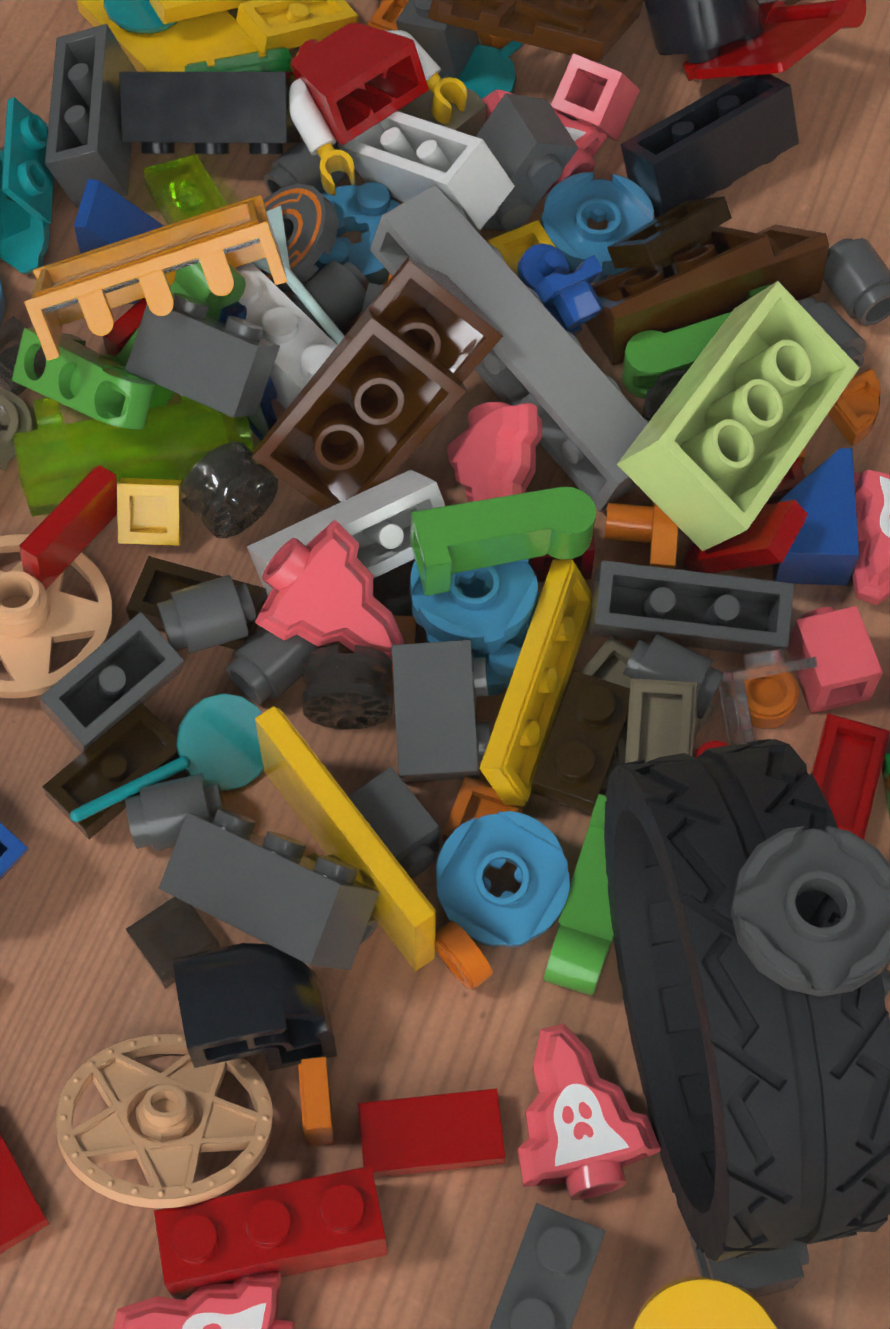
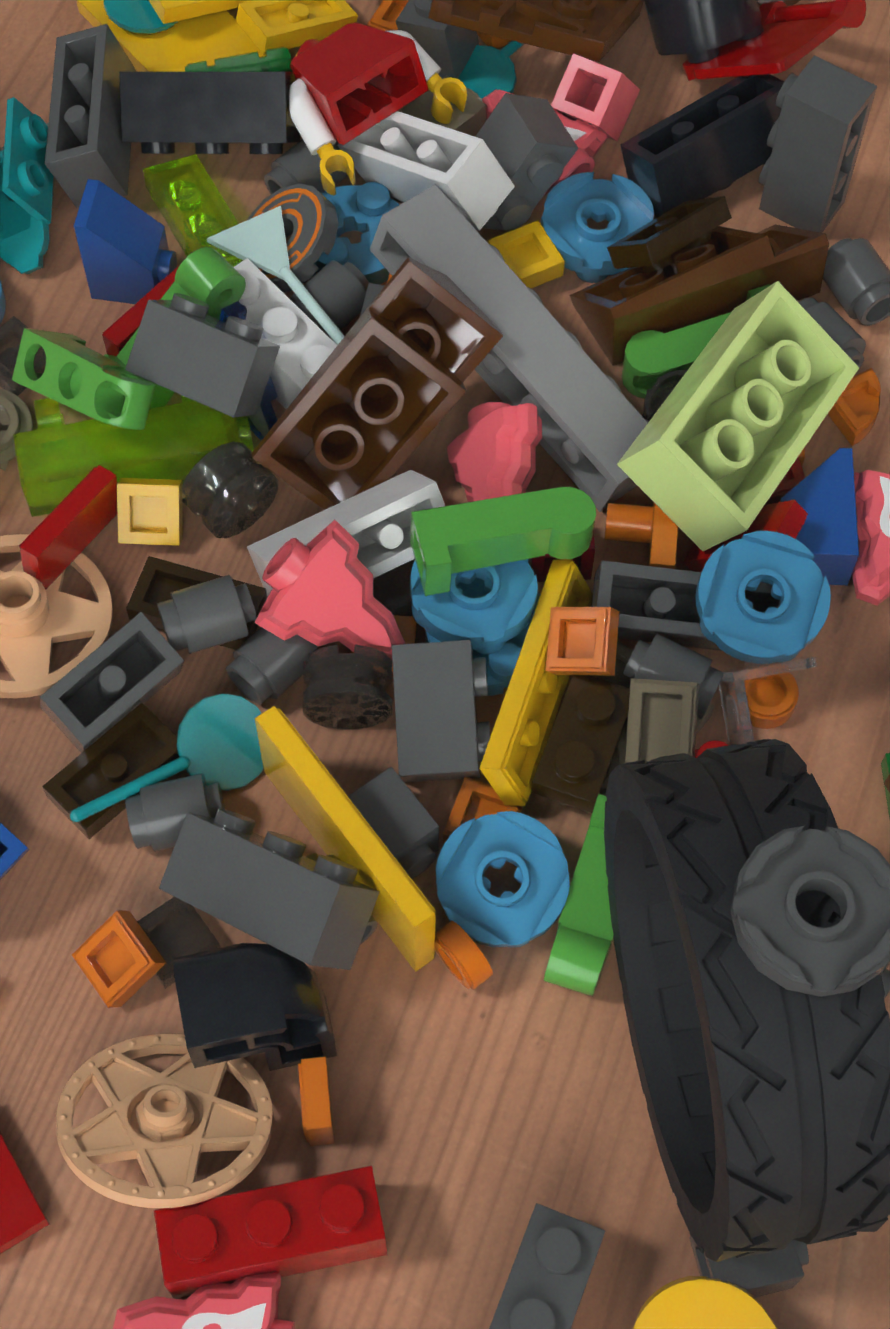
(118, 958): none -> orange tile
(146, 268): light orange window -> none
(431, 1133): red tile -> none
(564, 295): blue hips -> none
(579, 1122): coral rock -> none
(582, 641): none -> orange tile
(795, 581): none -> dark azure plate
(815, 144): none -> dark grey brick
(844, 657): coral brick -> none
(849, 769): red tile -> none

